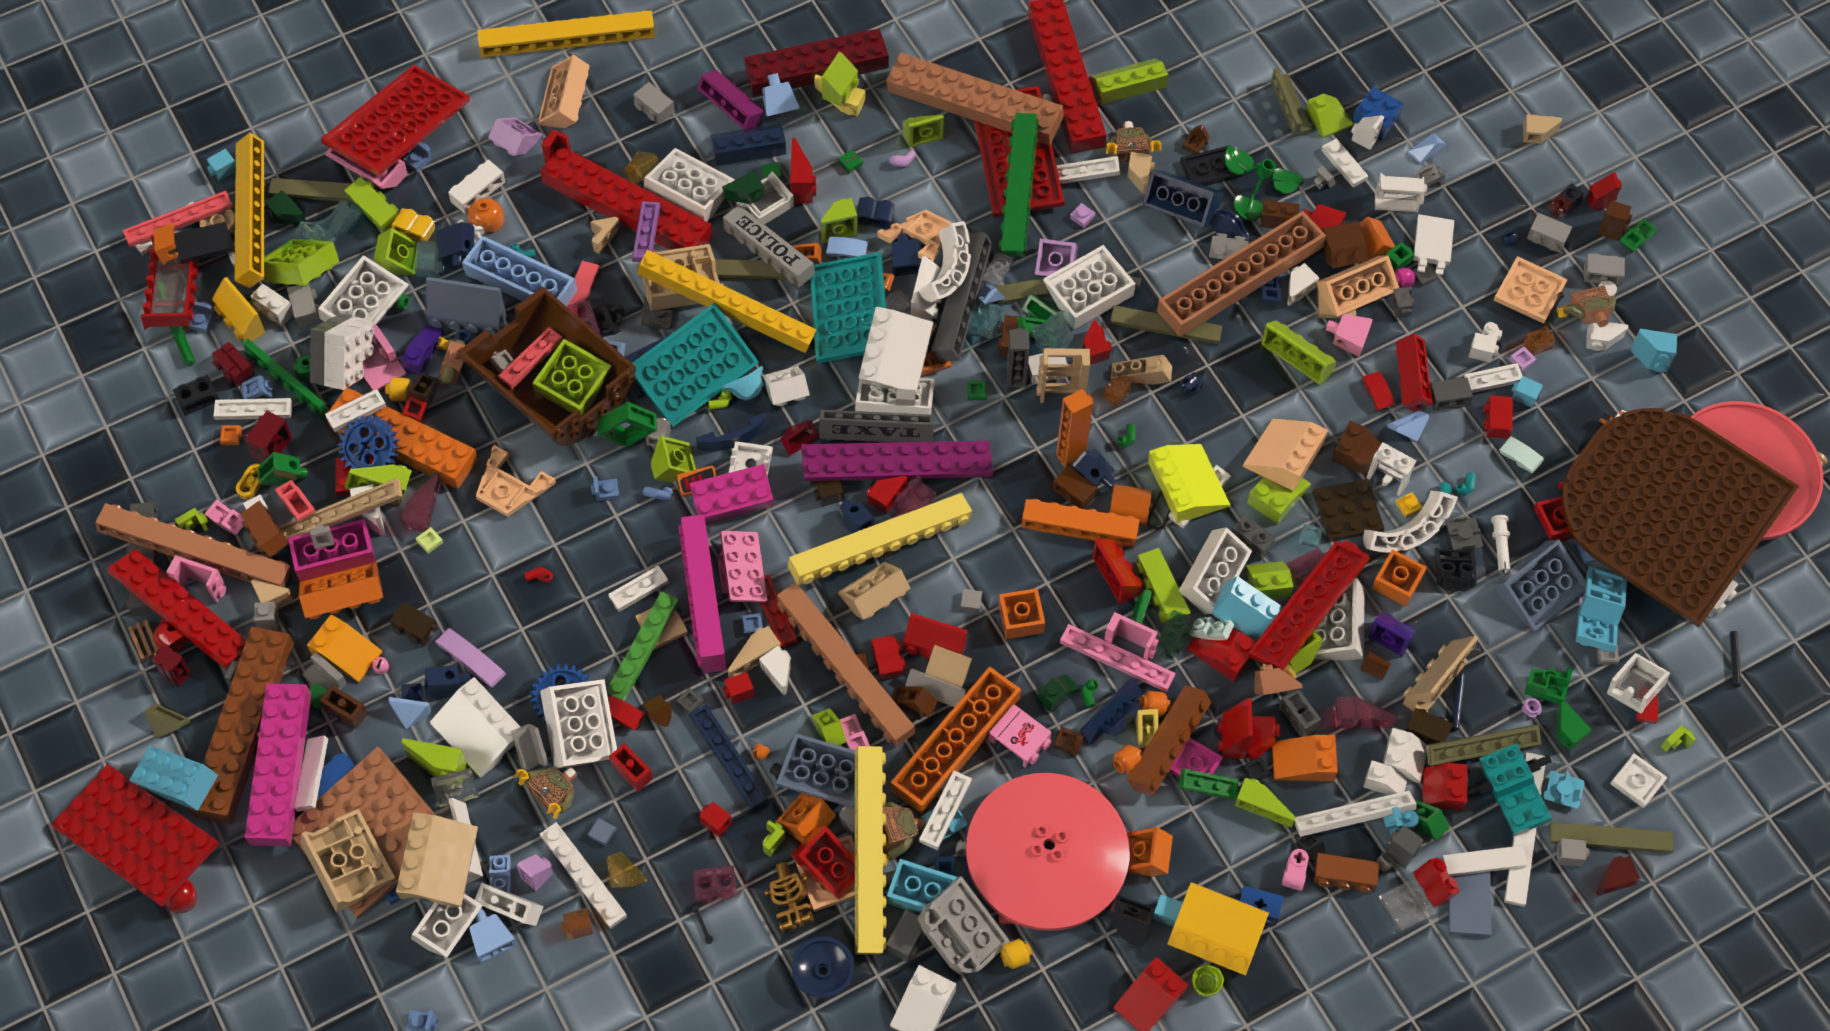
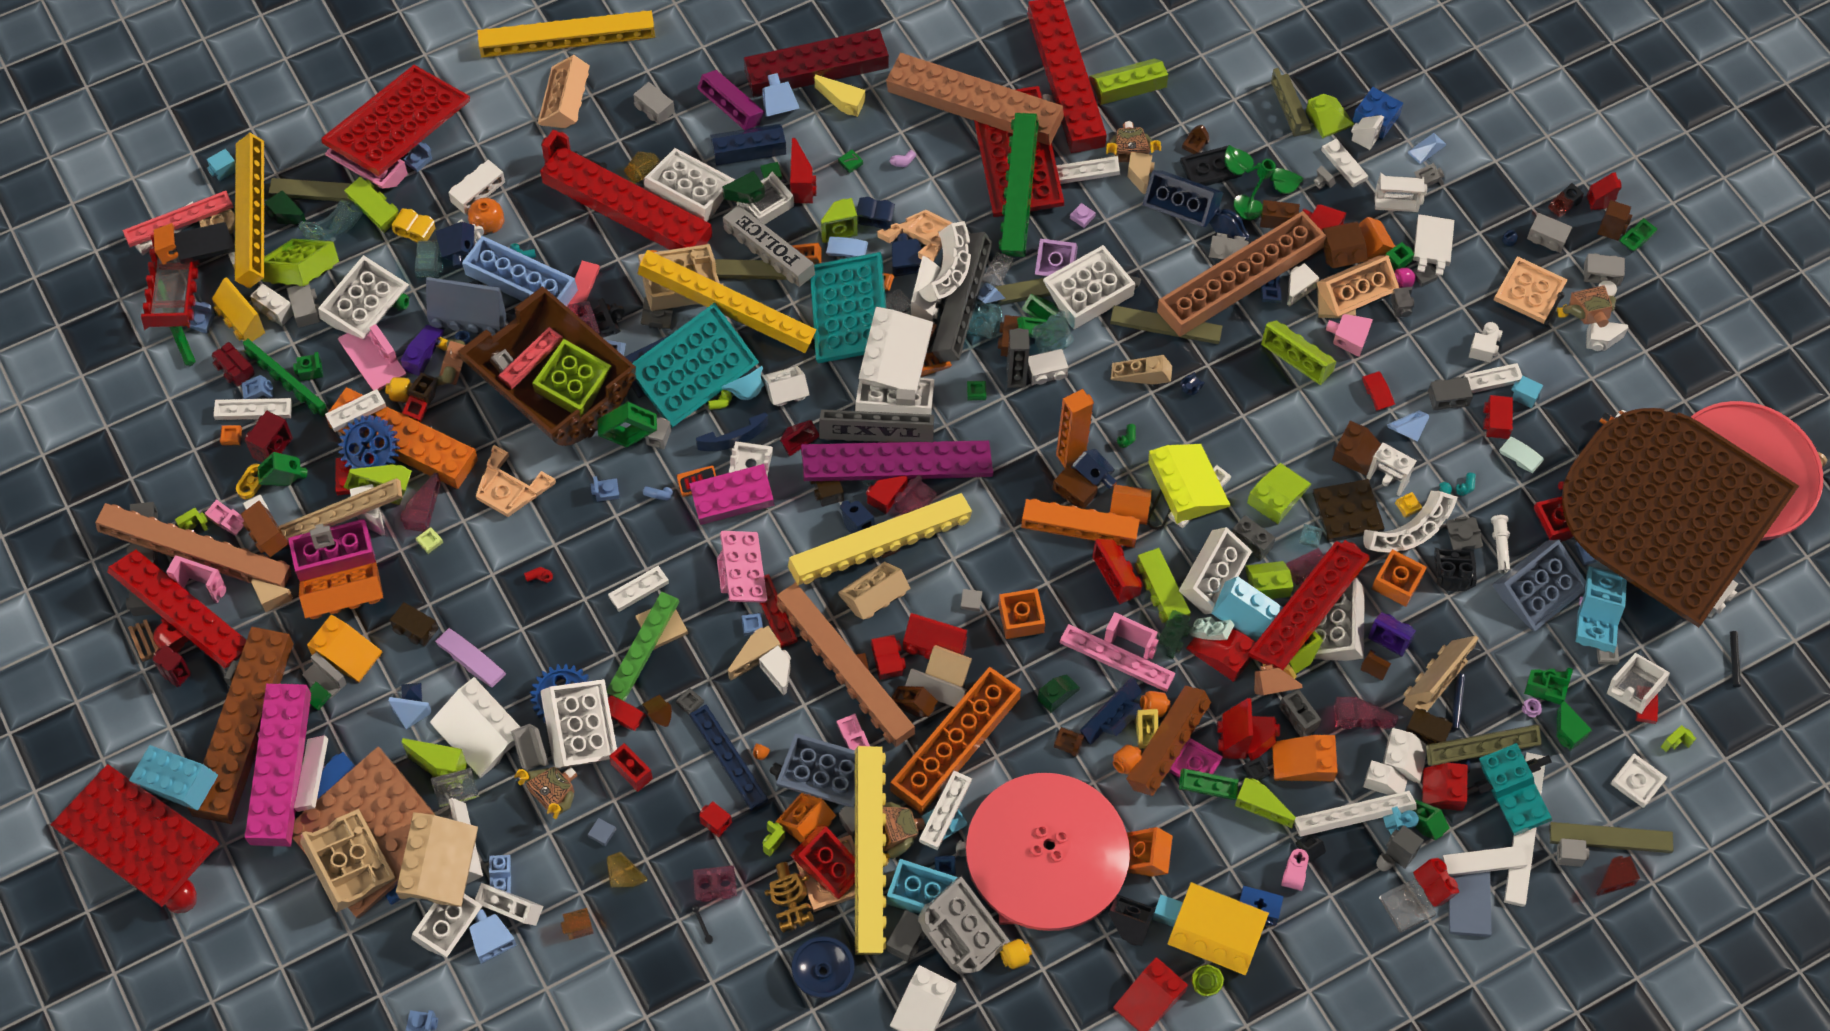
(164, 720): olive slope -> none
(197, 398): black brick -> none
(266, 615): light grey brick -> none
(294, 500): coral slope -> none
(339, 350): white piece -> none
(343, 707): reddish brown brick -> none
(384, 666): bright pink hinge -> none
(396, 252): lime slope -> none
(443, 682): dark blue torso -> none
(513, 135): lavender slope -> none
(535, 871): lavender slope -> none
(583, 875): white plate -> none
(604, 231): tan slope -> none
(646, 230): medium lavender tile -> none
(671, 458): lime slope -> none
(701, 594): dark pink brick -> none
(738, 688): red brick -> none
(829, 727): lime slope -> none
(839, 80): lime slope -> none
(923, 129): lime slope -> none
(1021, 735): bright pink panel -> none
(1077, 371): tan window -> none
(1088, 691): green arm -> none
(1097, 343): red slope -> none
(1117, 390): clear orange brick -> none
(1141, 606): green tile -> none
(1286, 451): light nougat slope -> none
(1345, 873): dark orange brick -> none
(1413, 372): red brick -> none
(1523, 358): lavender plate -> none
(1539, 128): tan slope -> none
(1539, 340): clear orange brick -> none
(1564, 789): medium azure piece -> none
(1655, 349): medium azure slope -> none

